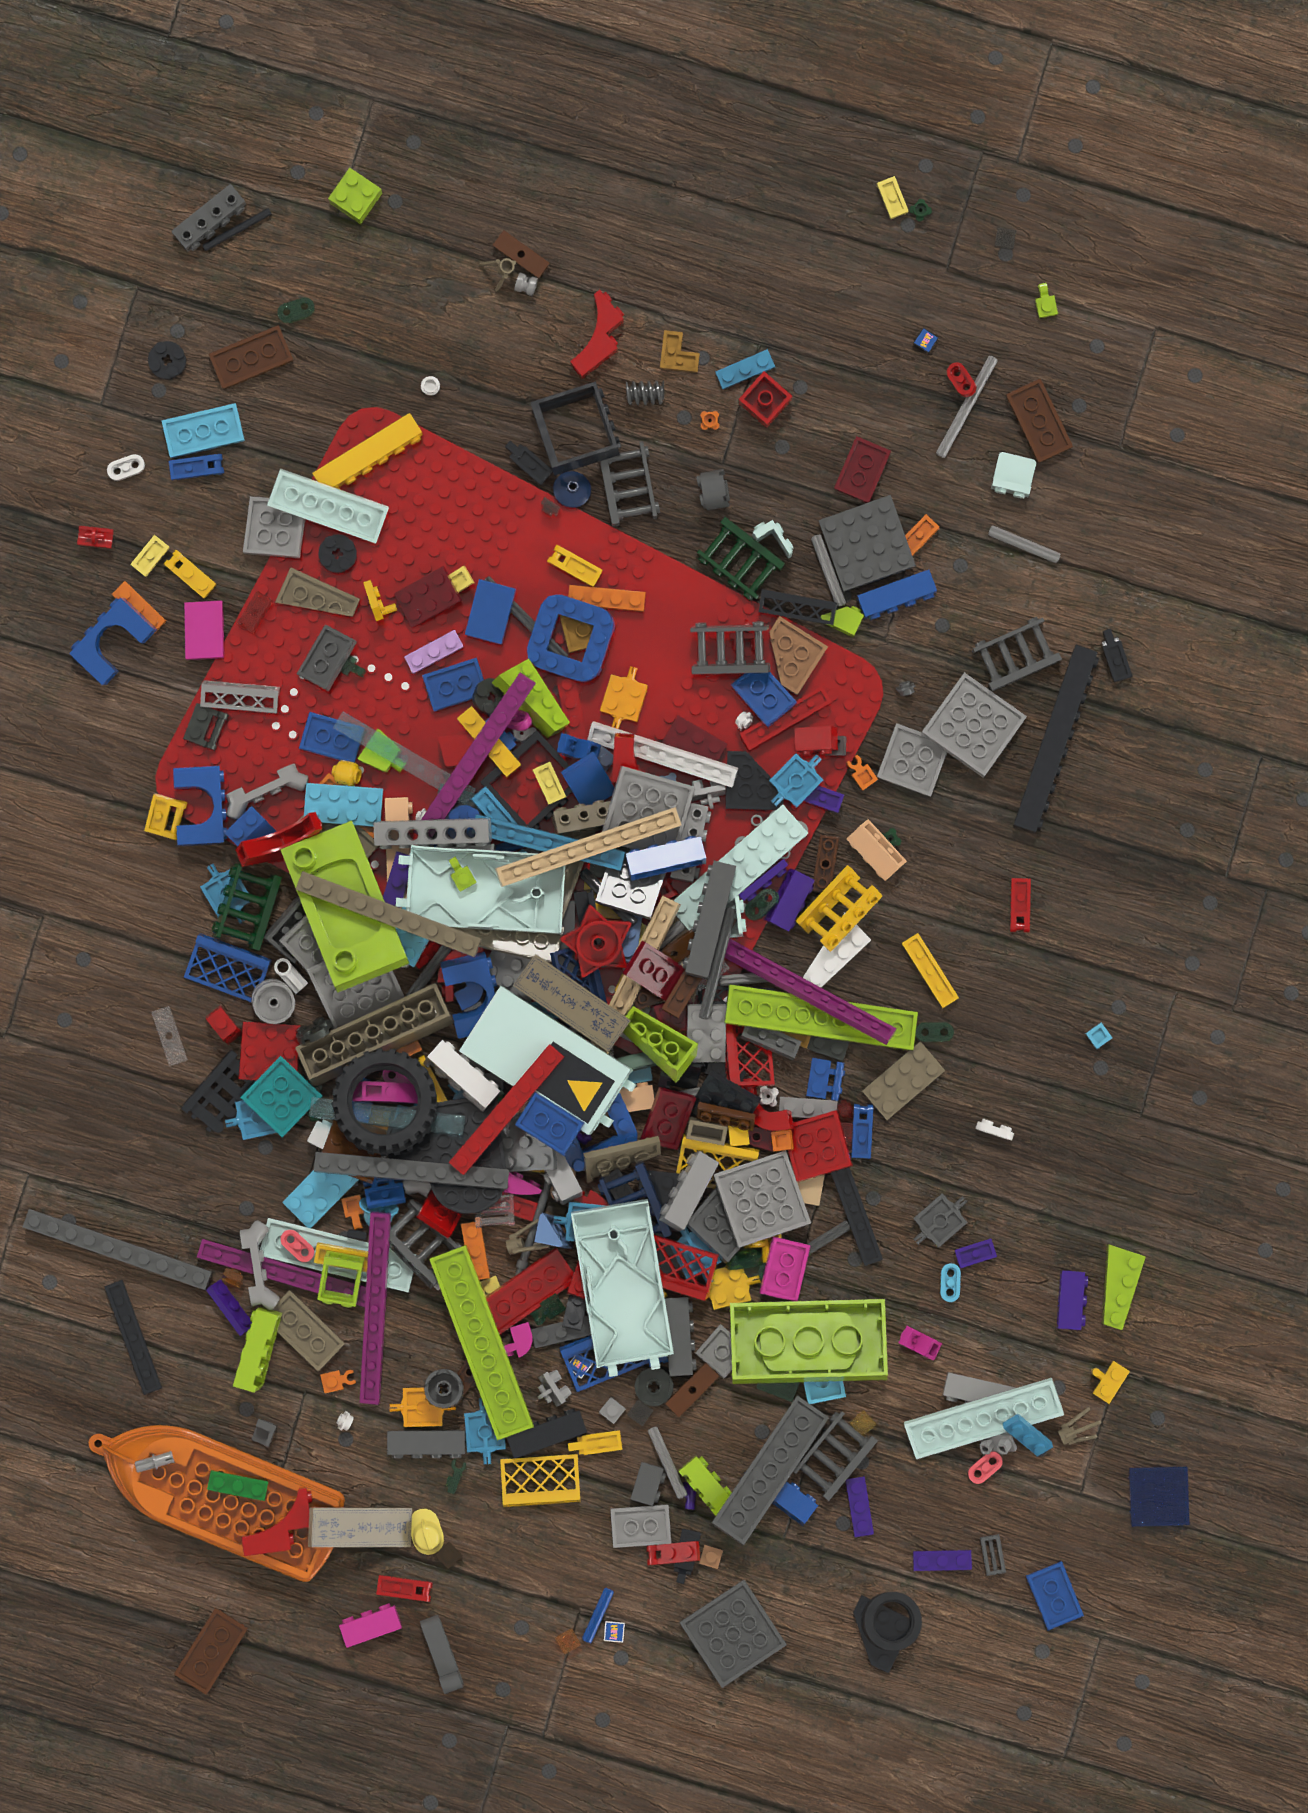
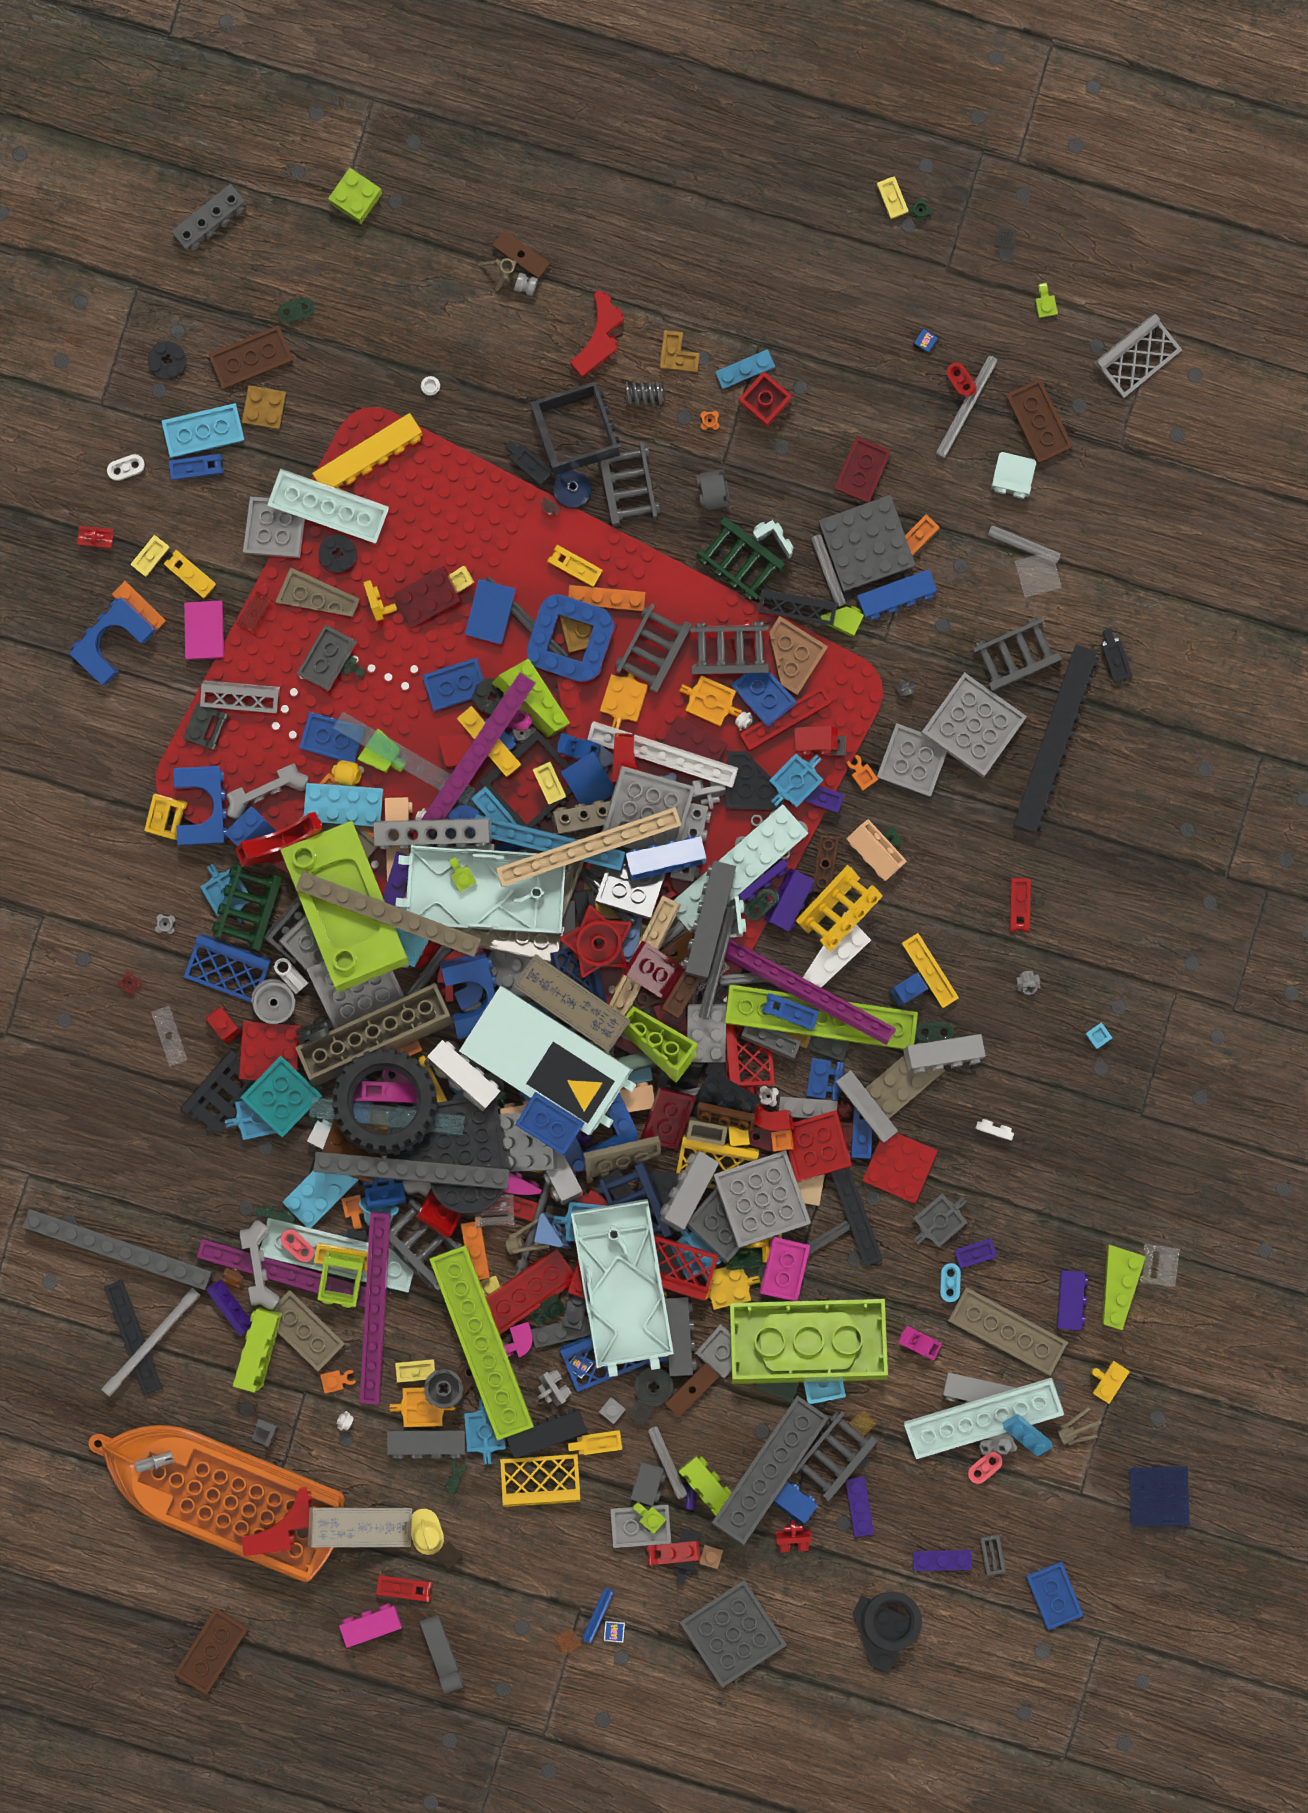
(124, 982): none -> clear red plate
(160, 924): none -> light grey plate
(186, 1302): none -> light grey piece
(237, 229): black bar -> none
(237, 1485): green plate -> none
(264, 407): none -> pearl gold plate
(284, 1216): none -> clear green plate
(414, 1370): none -> light yellow plate
(434, 652): lavender plate -> none
(506, 1109): red plate -> none
(651, 1518): none -> lime plate
(671, 647): none -> dark grey fence
(710, 700): none -> light orange plate
(791, 1011): none -> blue plate
(793, 1534): none -> red hips
(866, 1106): none -> light grey fence
(900, 1166): none -> red plate
(908, 989): none -> blue torso
(943, 1053): none -> light grey brick
(1008, 1331): none -> dark tan tile
(1028, 982): none -> light grey gear
(1038, 574): none -> clear tile
(1132, 340): none -> light grey fence
(1166, 1266): none -> clear plate

